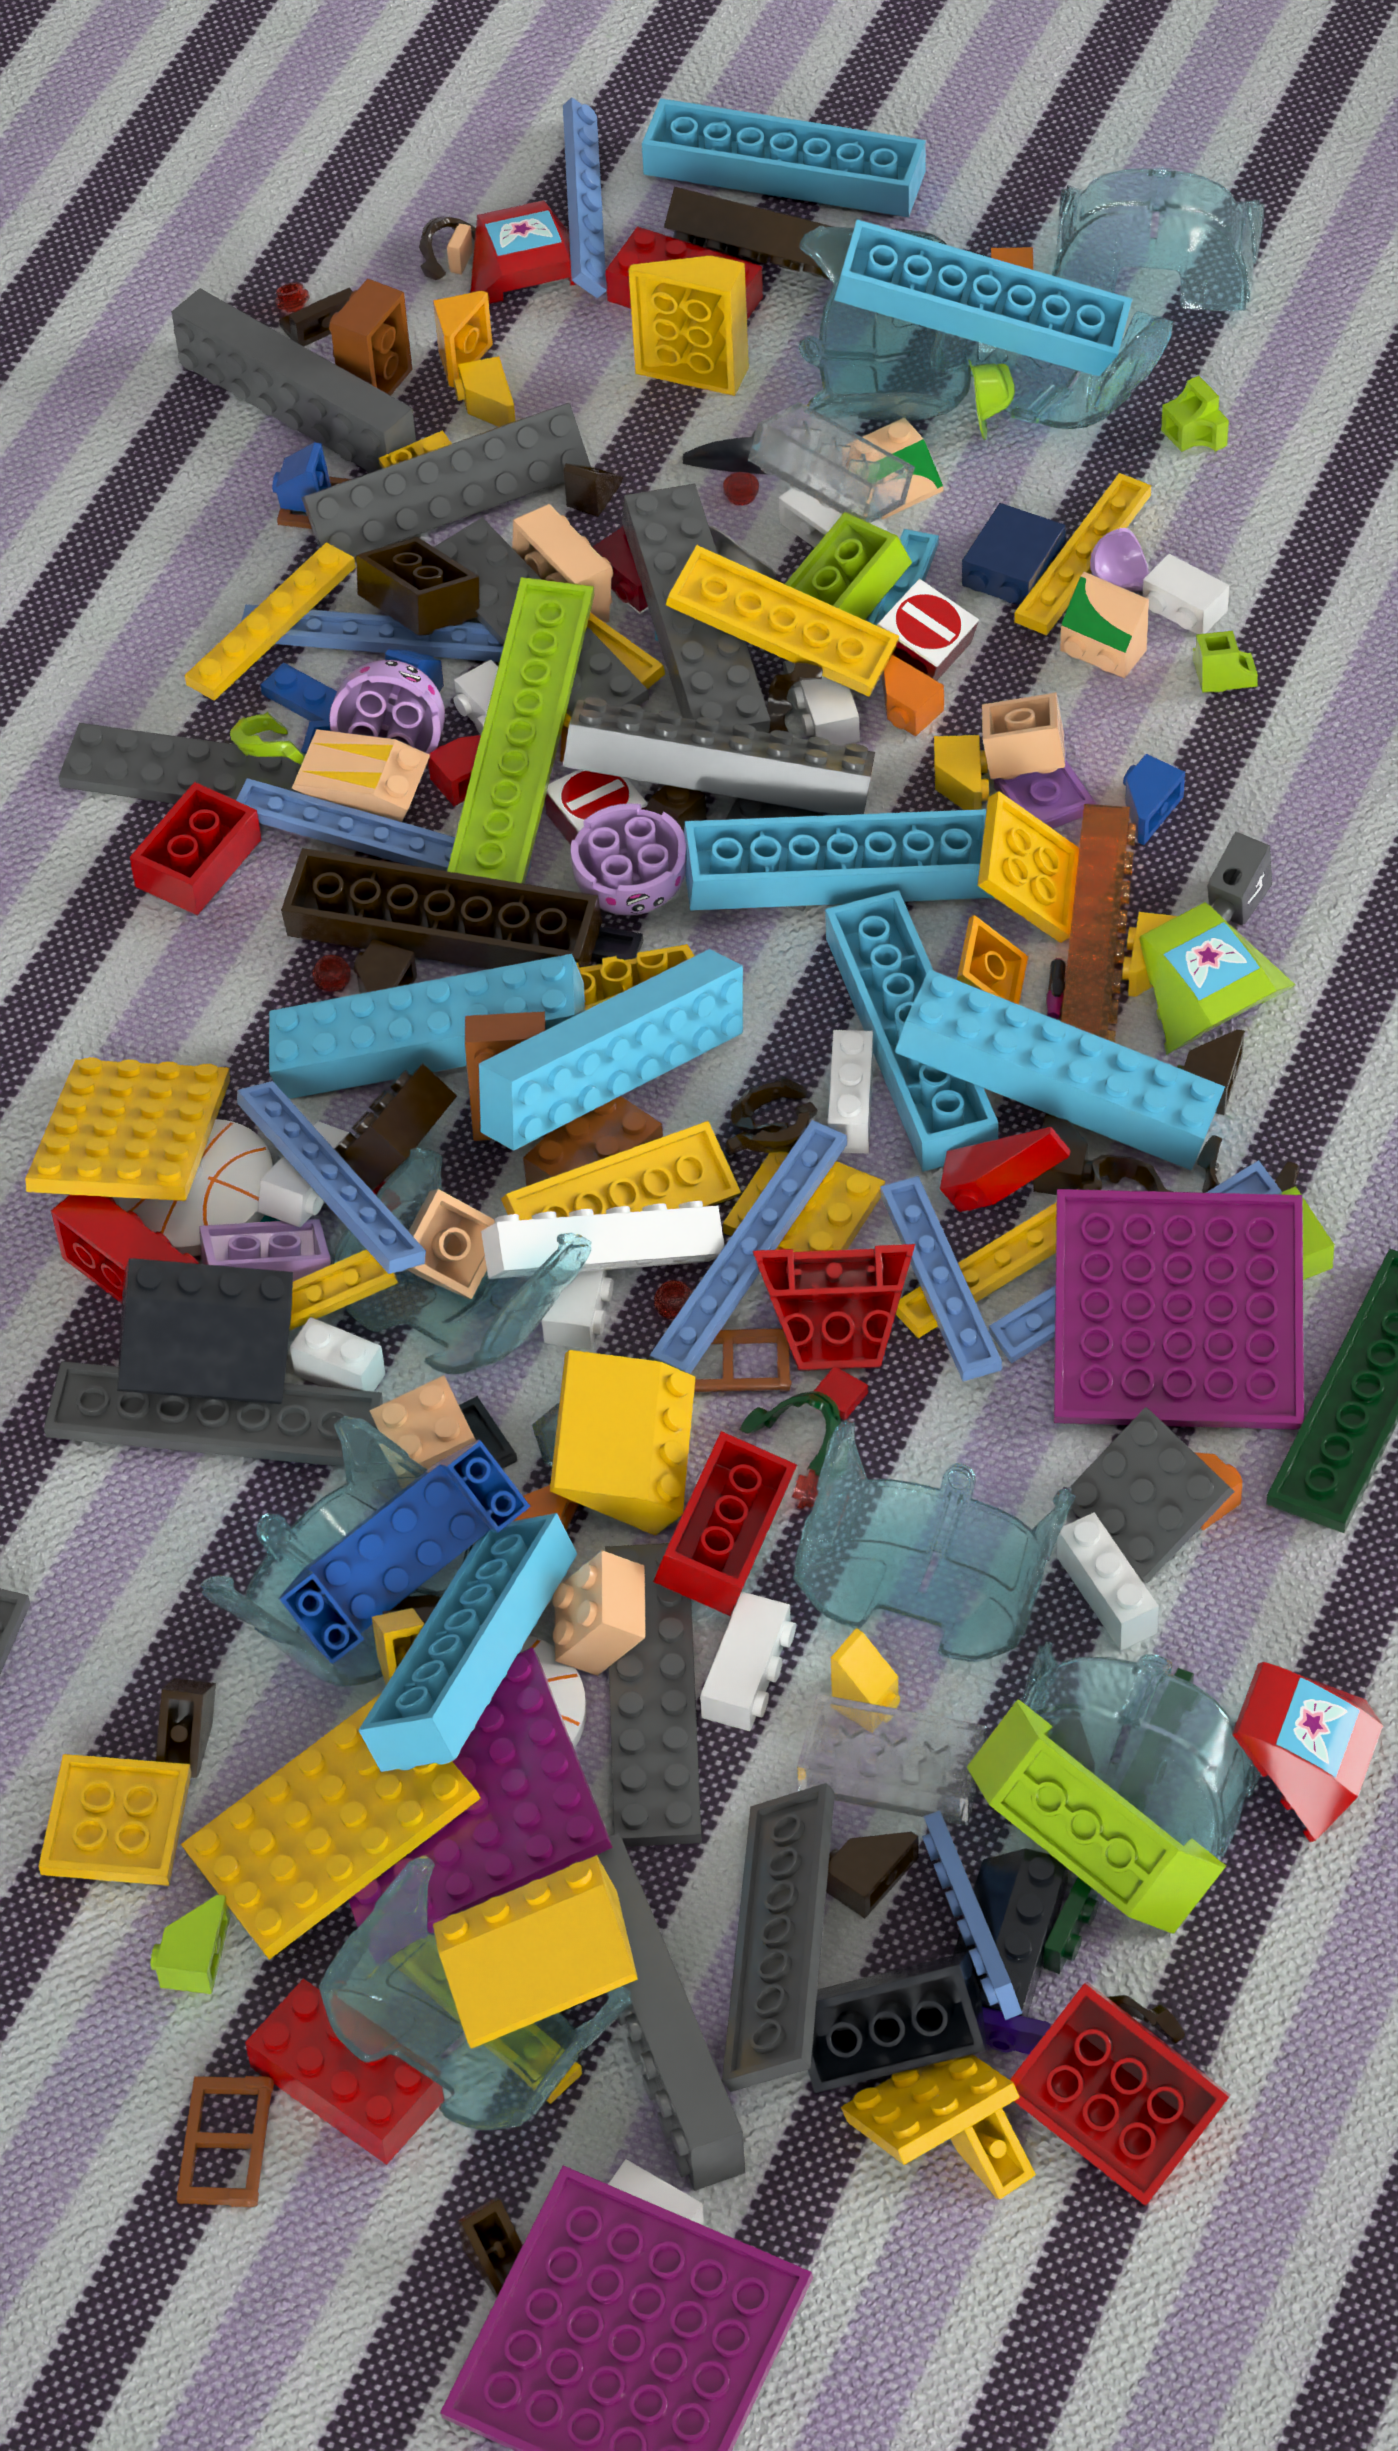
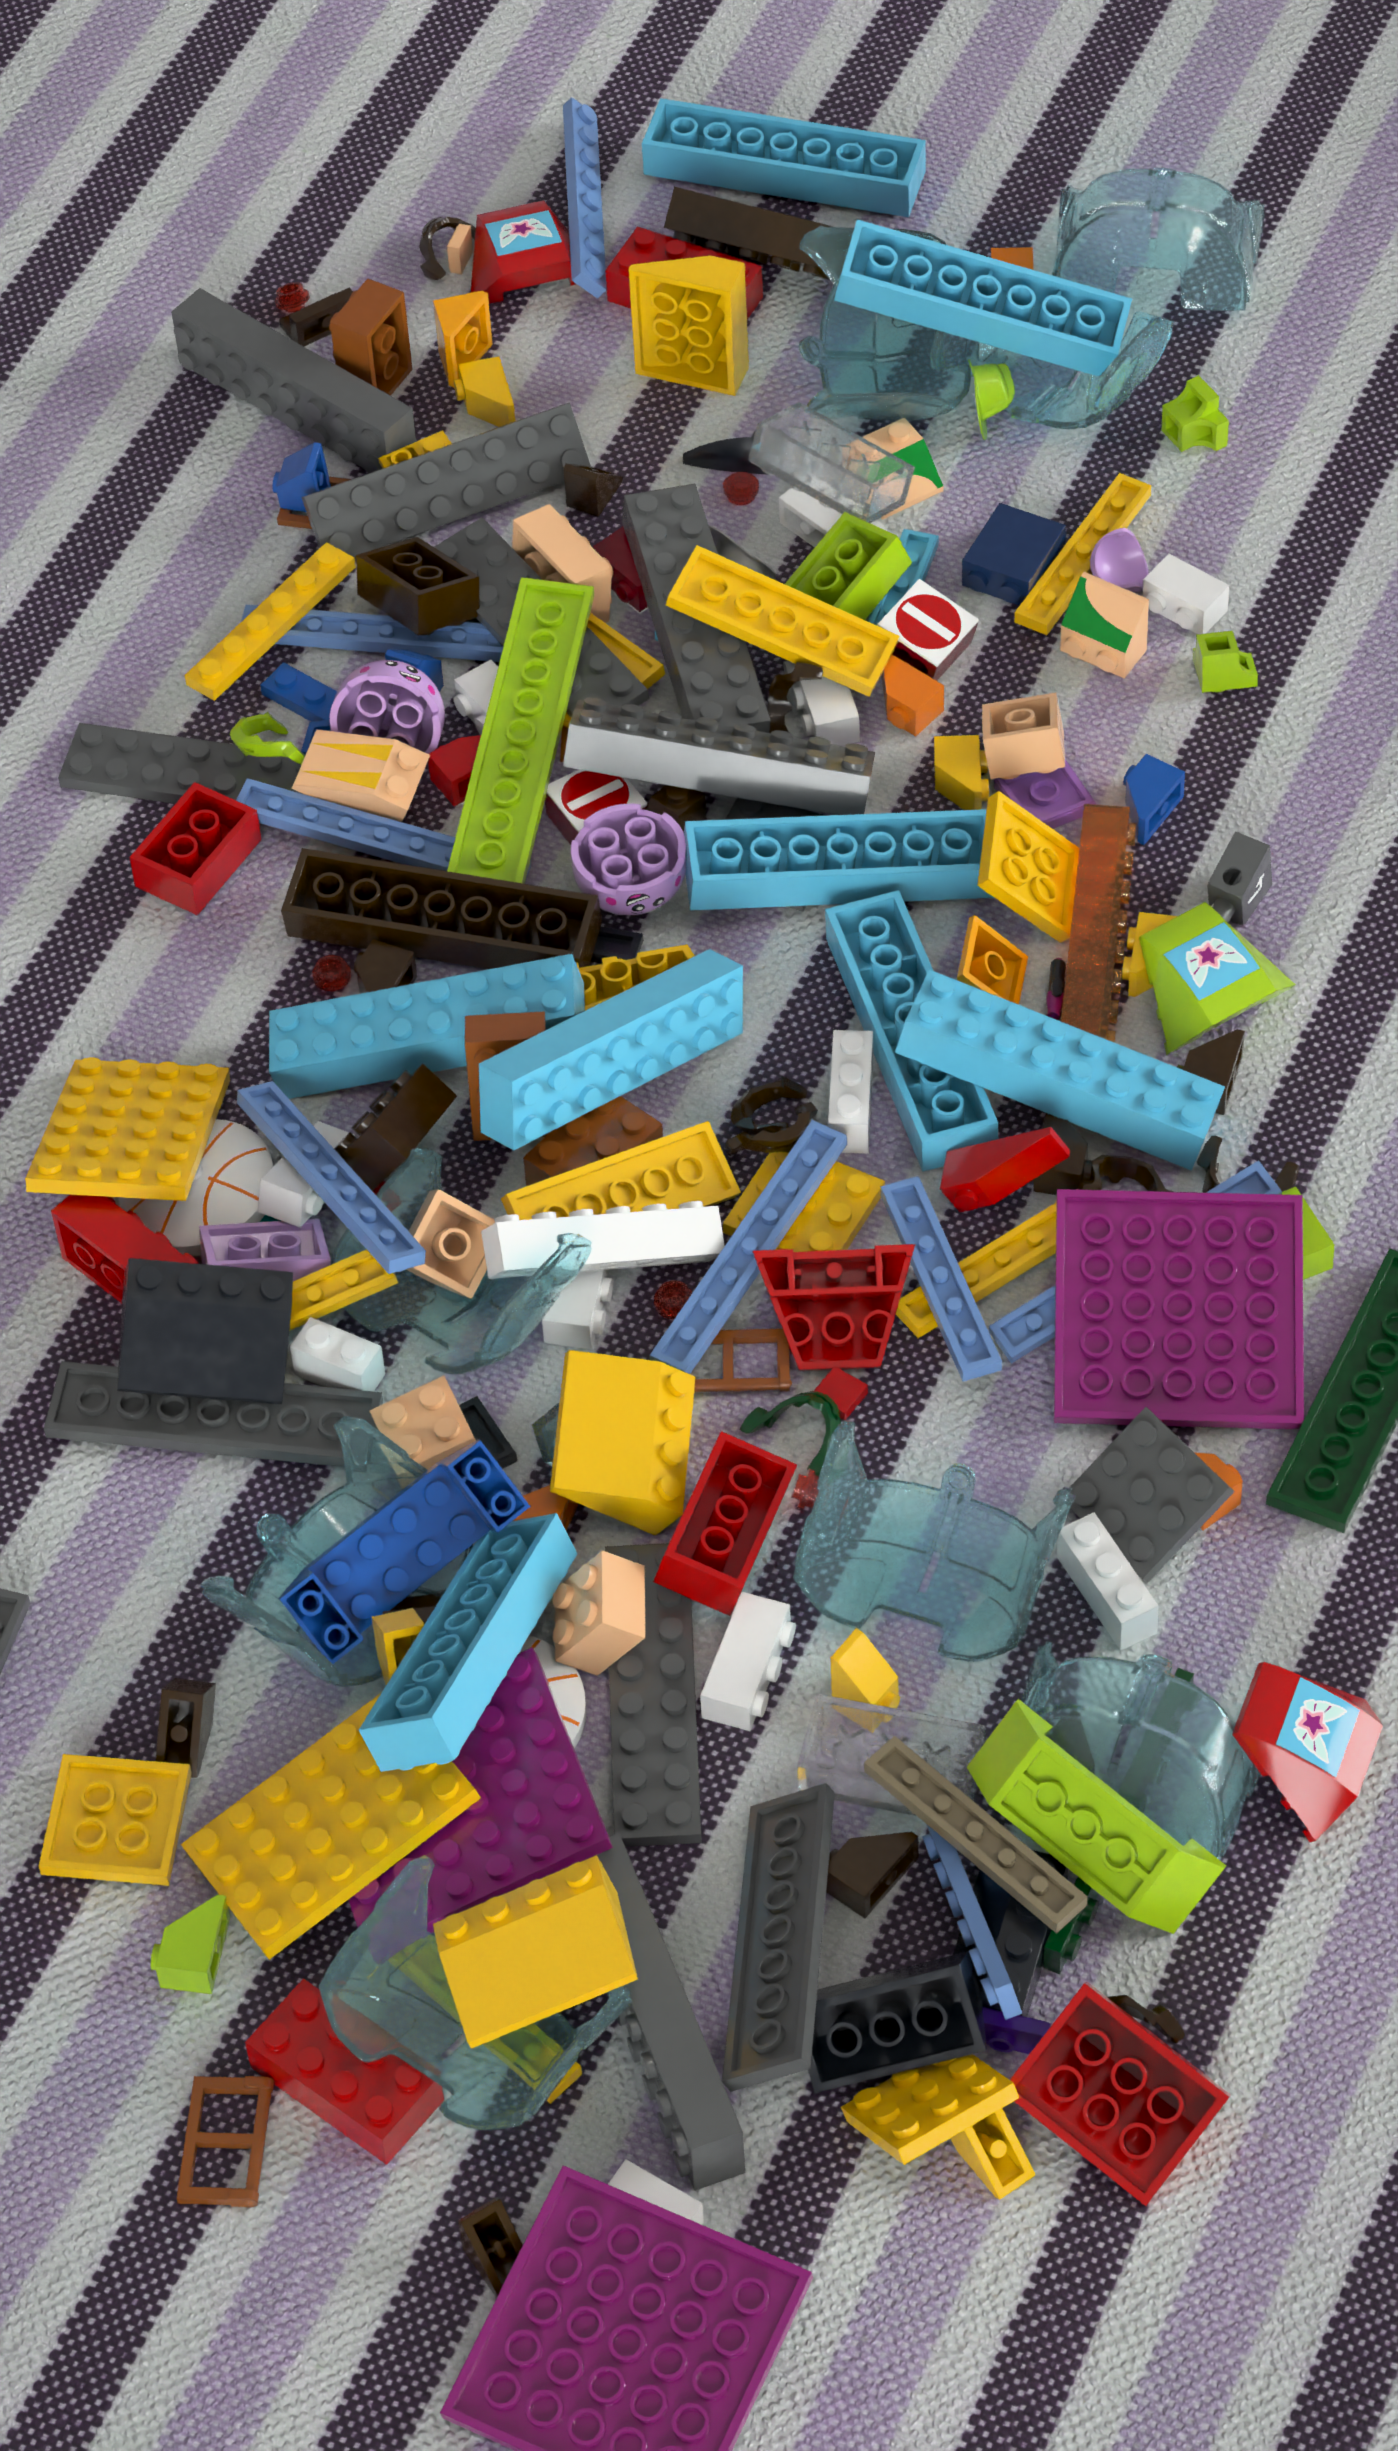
(975, 1834): none -> dark tan plate

